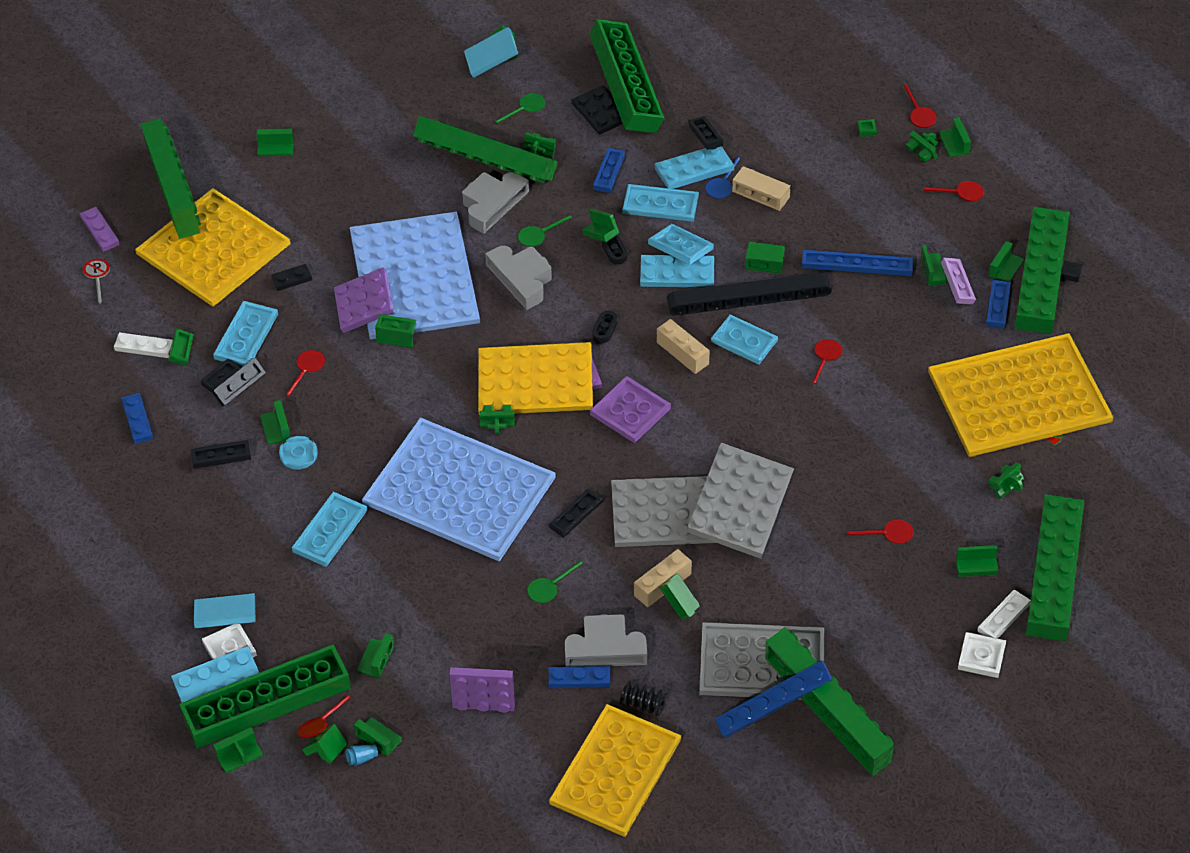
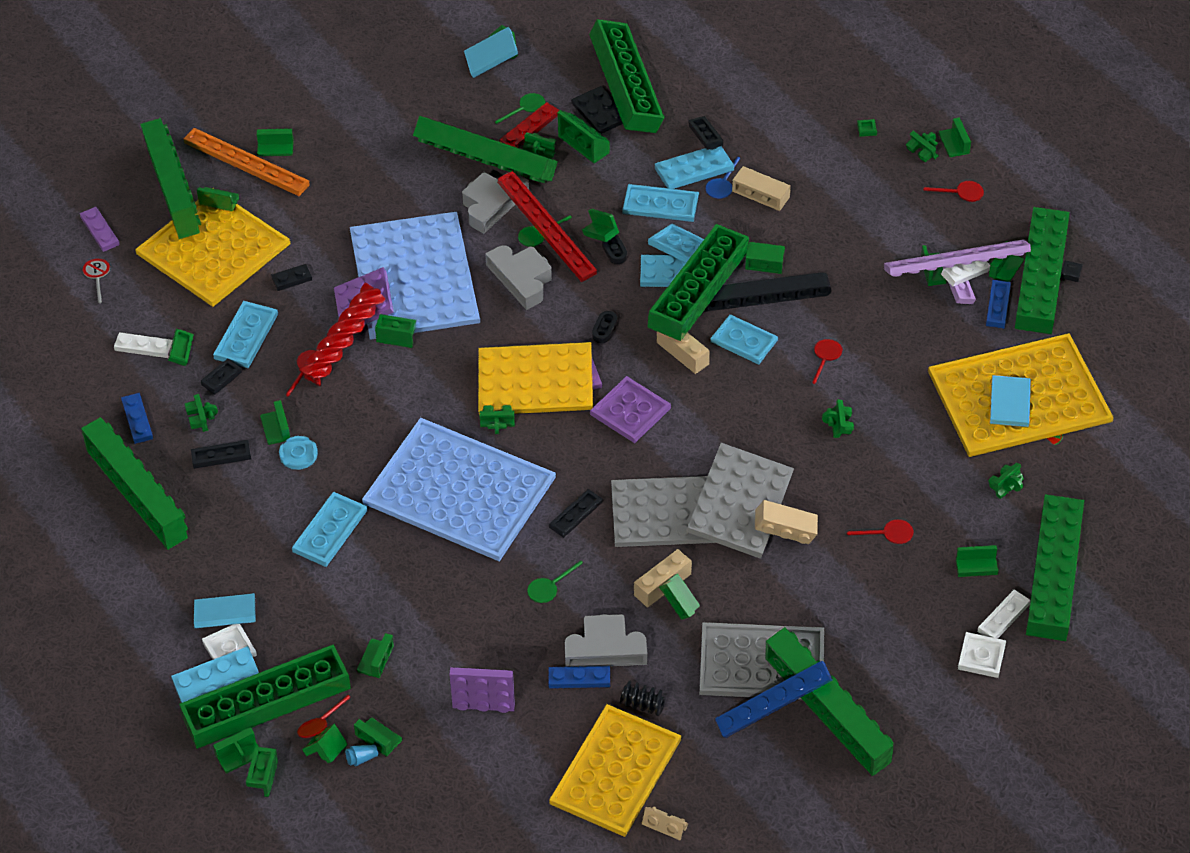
(135, 483): none -> green brick
(199, 420): none -> green hips
(217, 198): none -> green panel
(238, 381): plate -> none
(246, 162): none -> orange plate
(262, 769): none -> green panel
(342, 334): none -> red piece
(531, 124): none -> red plate
(547, 226): none -> red plate
(582, 137): none -> green slope
(609, 170): blue plate -> none
(665, 824): none -> tan hinge
(698, 282): none -> green brick
(786, 522): none -> tan brick
(836, 418): none -> green hips
(857, 262): blue plate -> none
(921, 116): red piece -> none
(962, 273): none -> white plate
(964, 257): none -> lavender plate
(1010, 401): none -> medium azure tile

